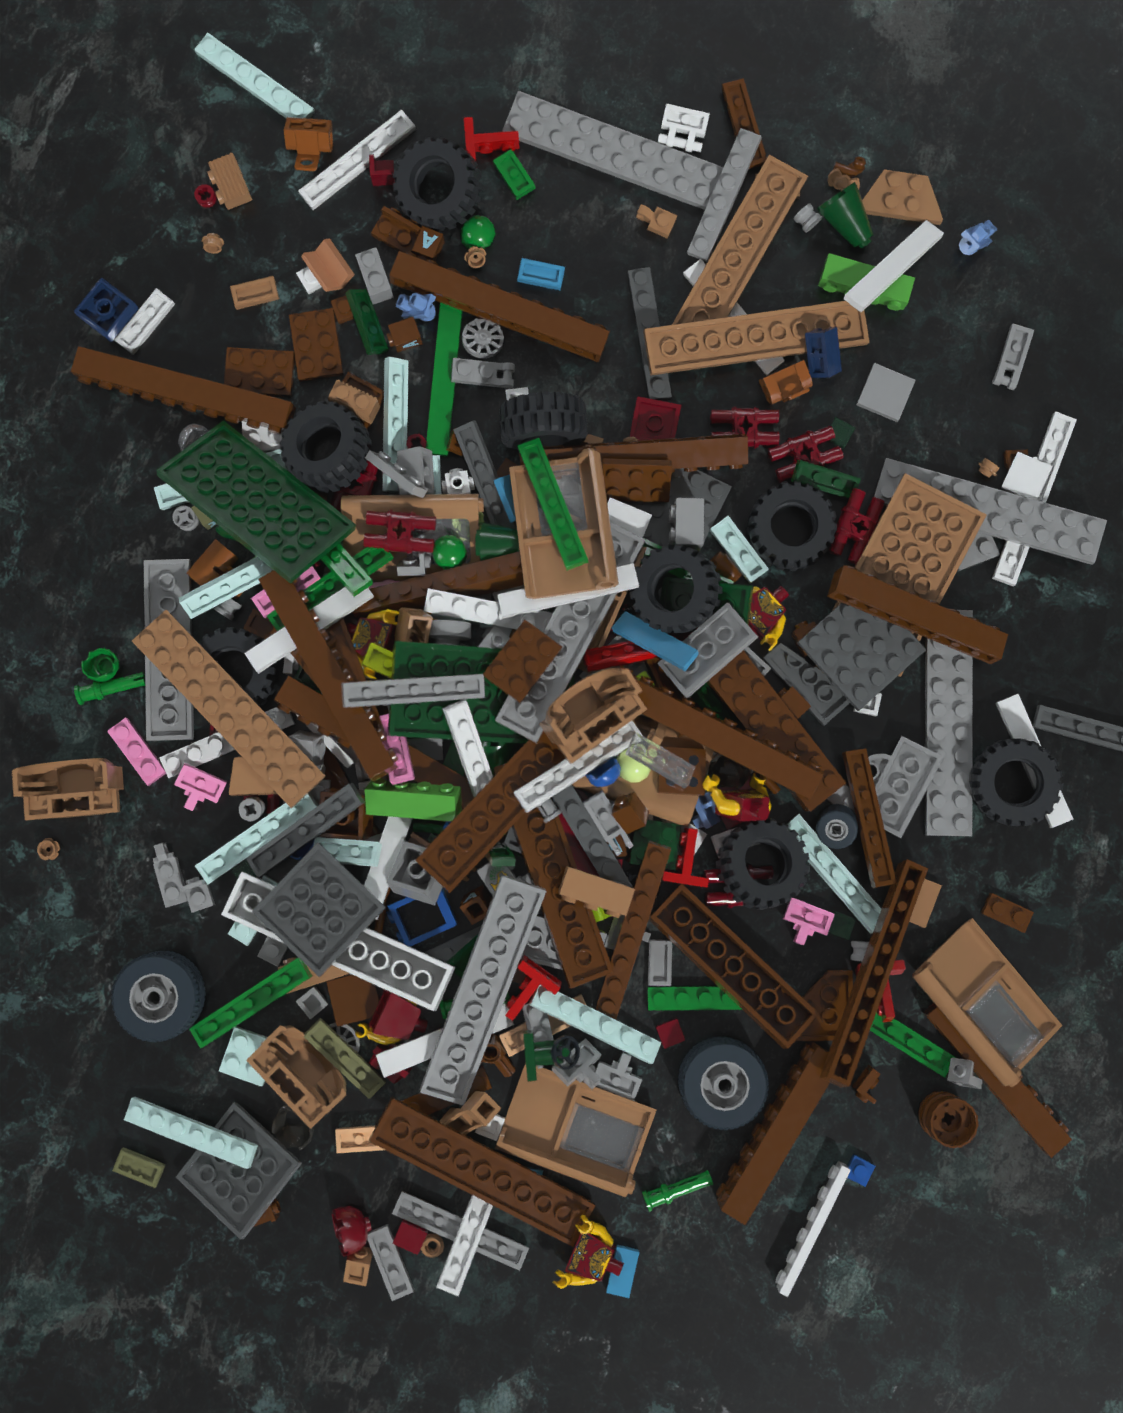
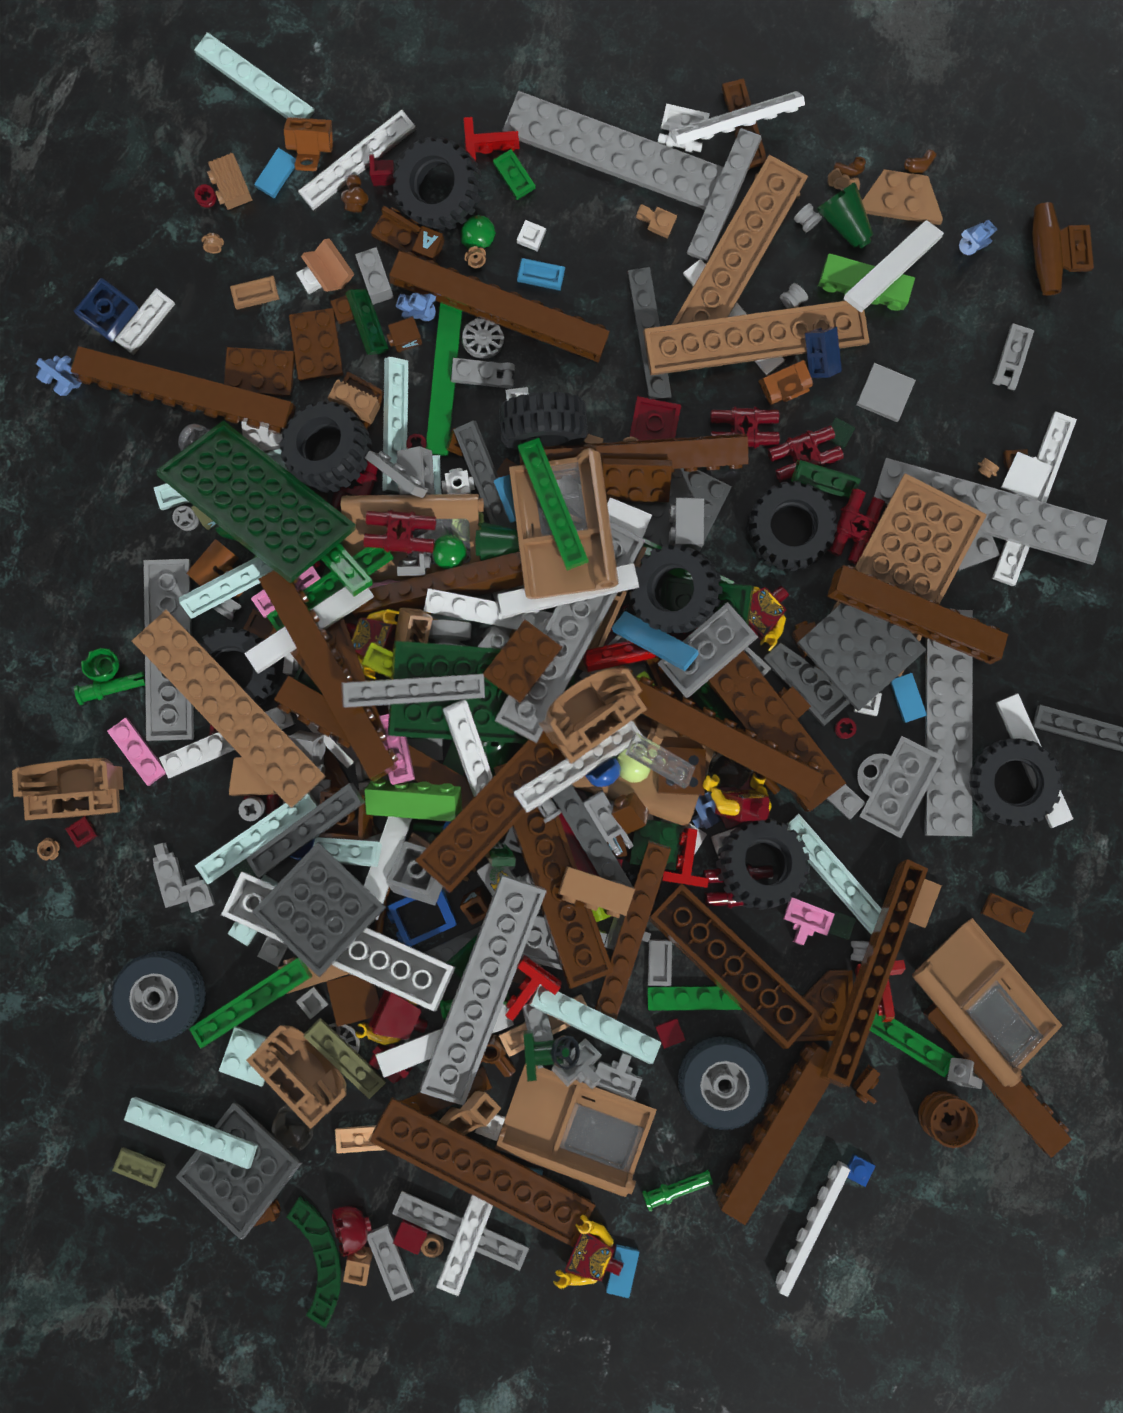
(60, 370): none -> medium blue hips
(81, 832): none -> dark red tile
(199, 785): bright pink hinge -> none
(275, 173): none -> dark azure tile
(326, 1257): none -> dark green tile
(355, 196): none -> reddish brown animal
(531, 235): none -> white plate
(726, 566): reddish brown cone -> none
(739, 549): light aqua plate -> none
(745, 116): none -> white plate
(794, 297): none -> light grey wheel
(837, 818): black wheel -> none
(845, 721): none -> dark red bush
(869, 818): reddish brown plate -> none
(908, 698): none -> dark azure tile
(920, 165): none -> reddish brown arm
(1058, 248): none -> reddish brown plate

